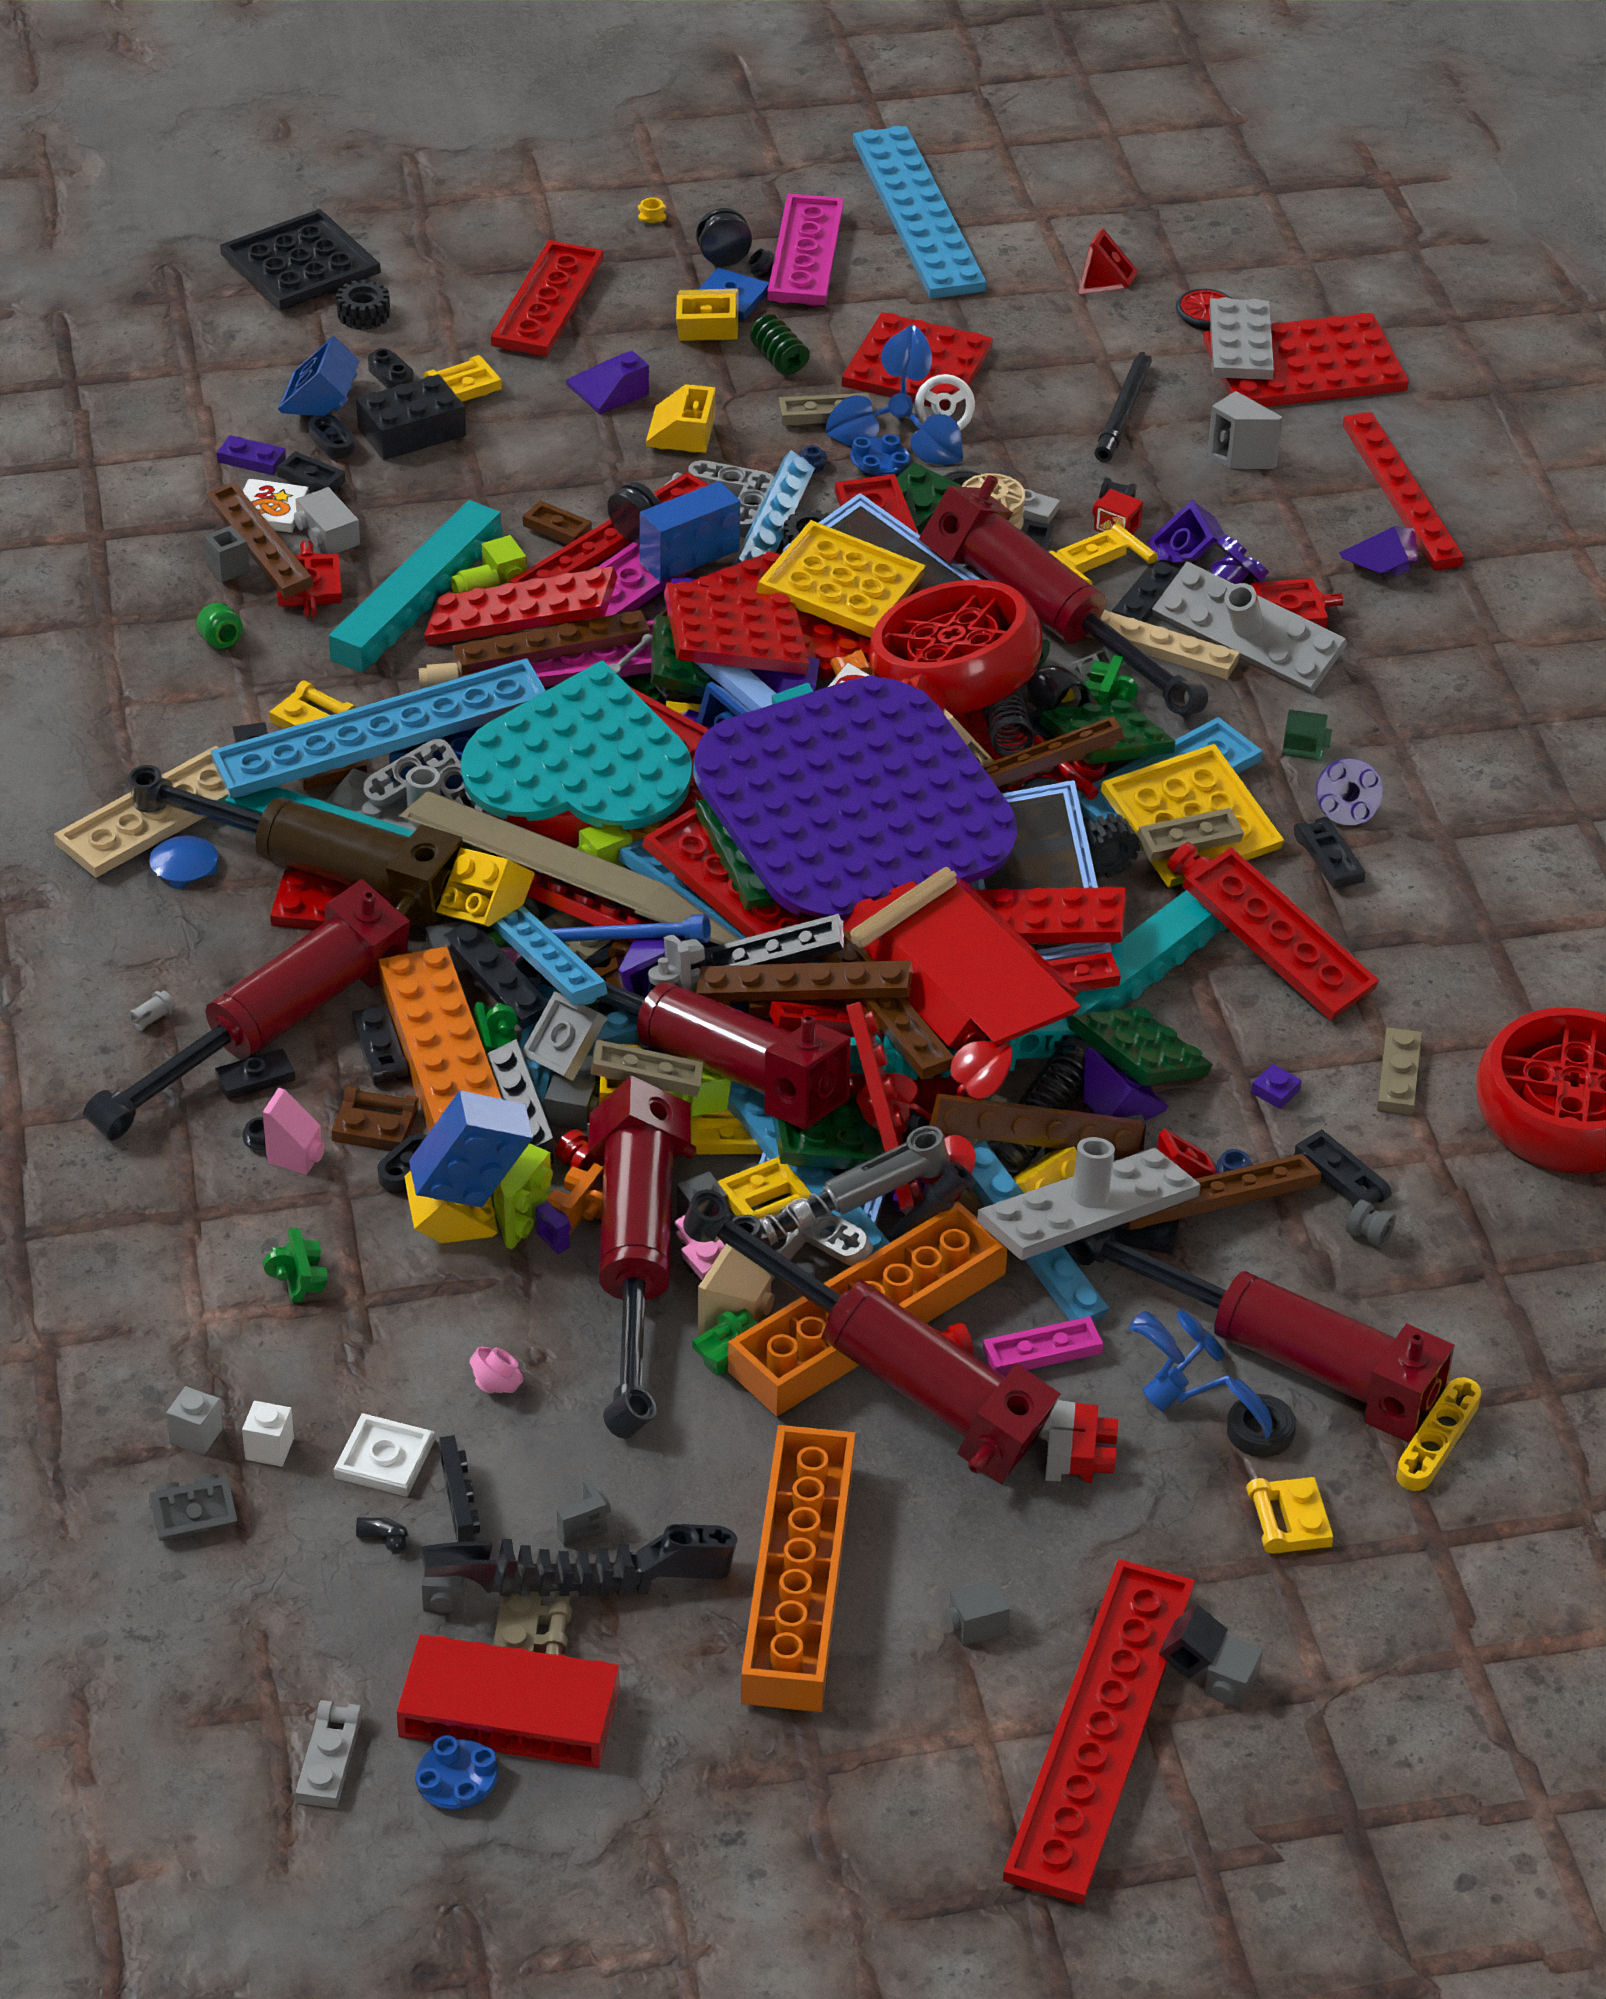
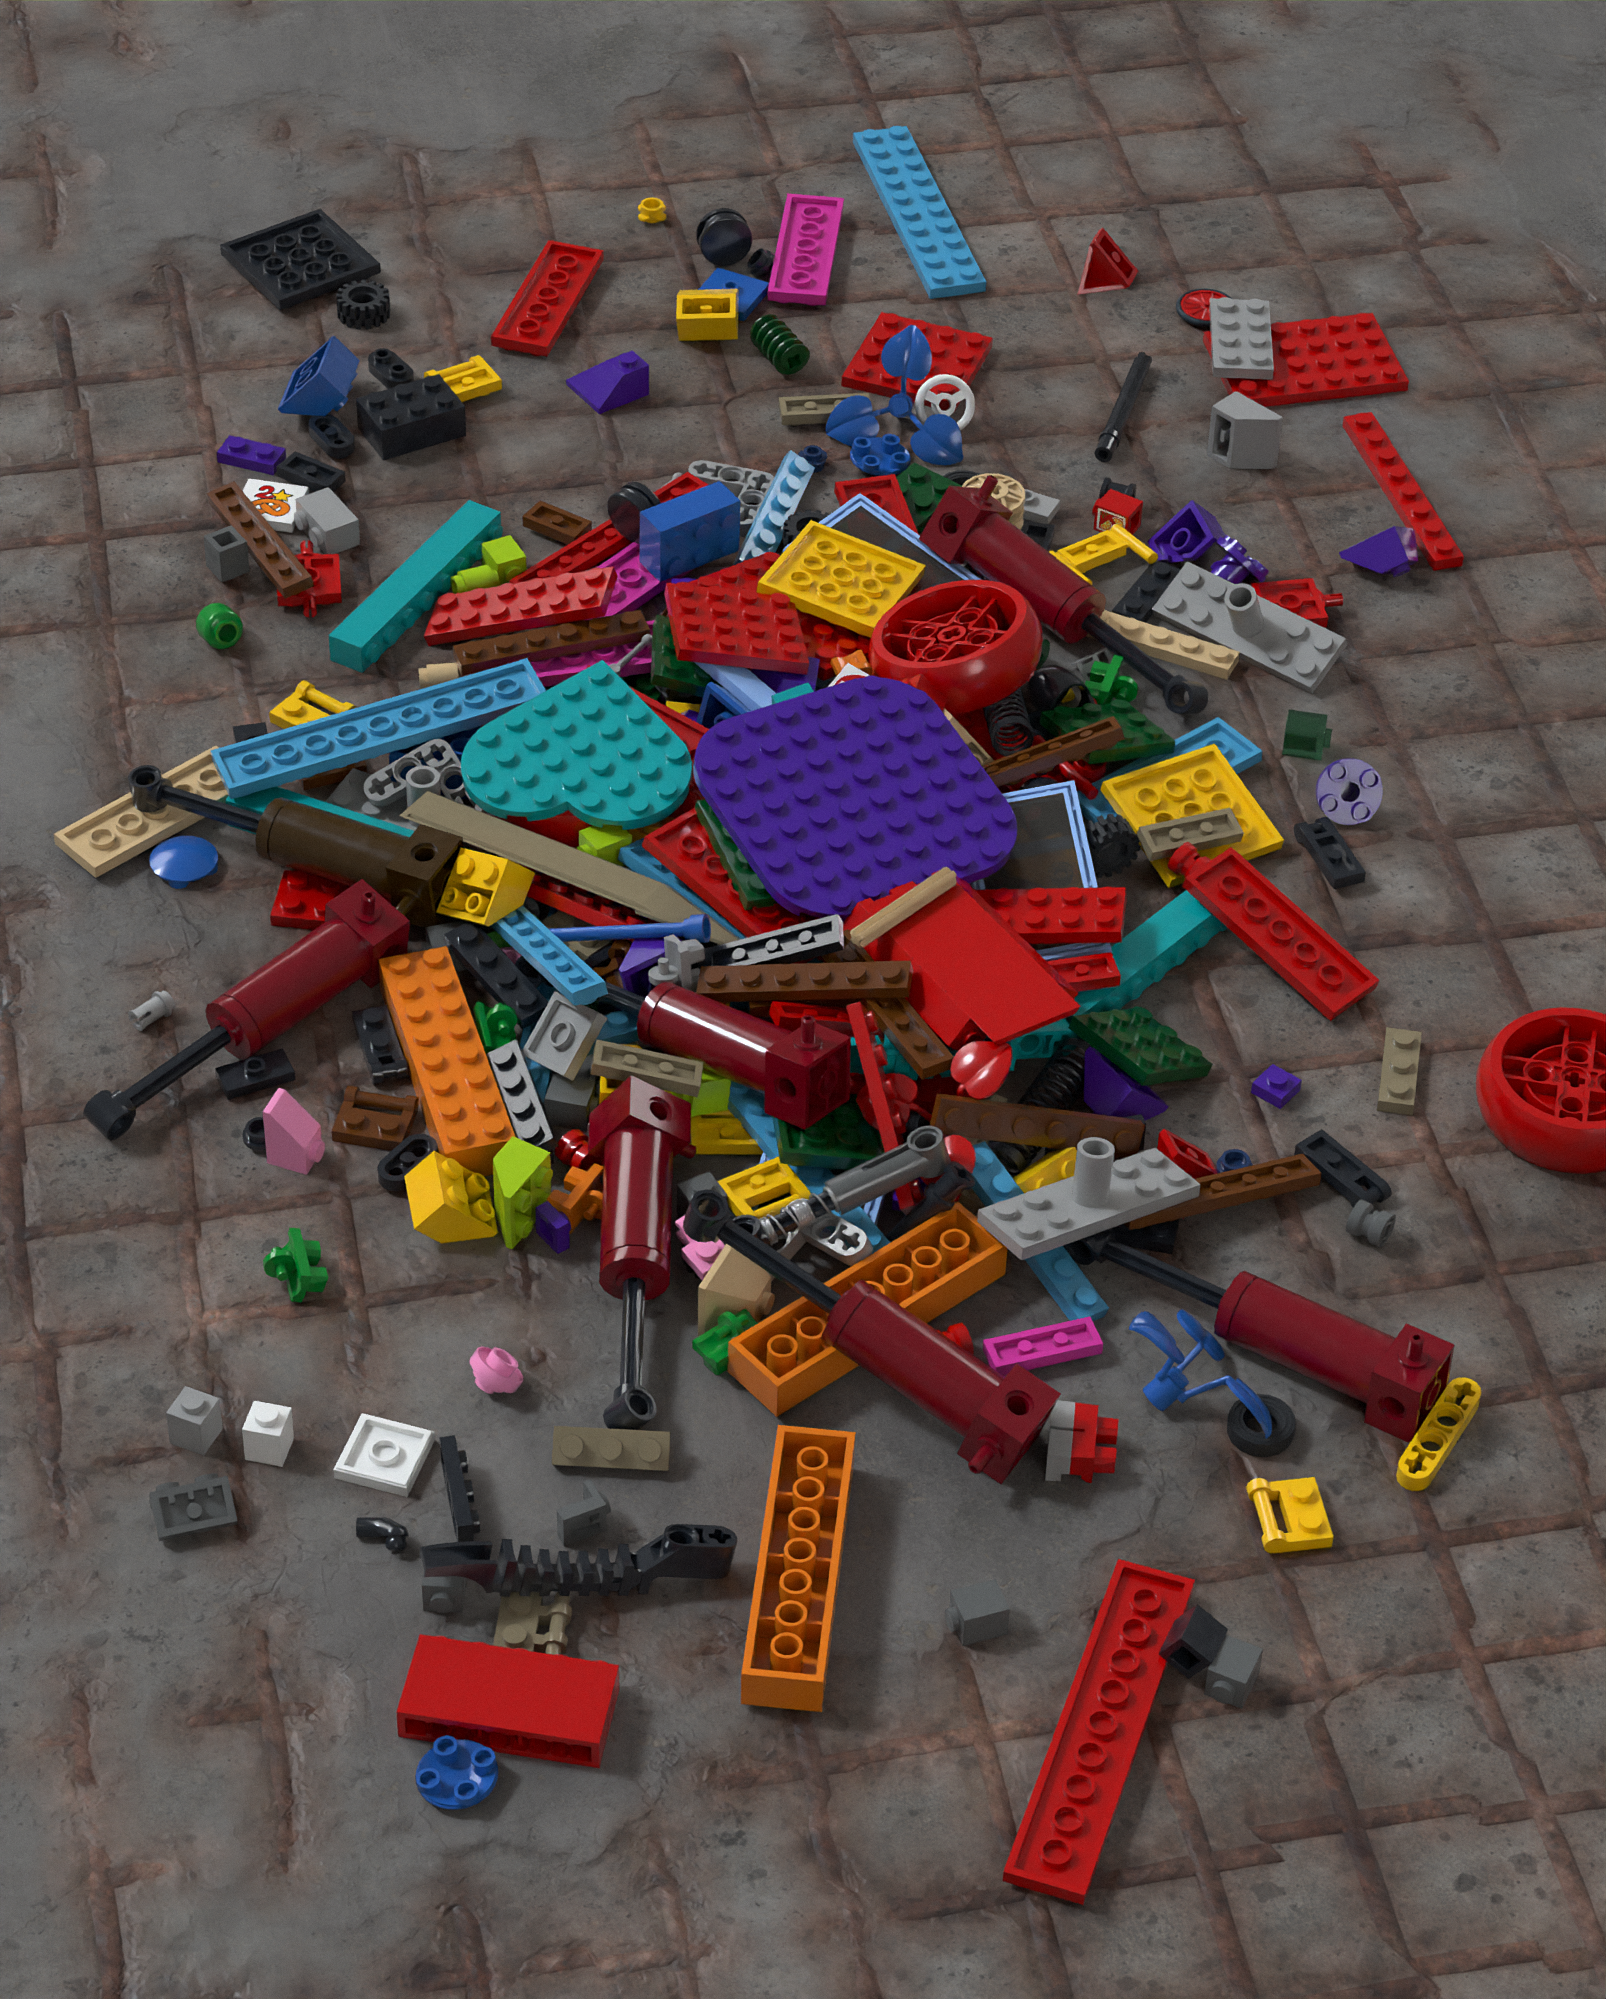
(328, 1755): light grey plate -> none
(470, 1149): blue brick -> none
(611, 1448): none -> dark tan plate
(683, 420): yellow slope -> none

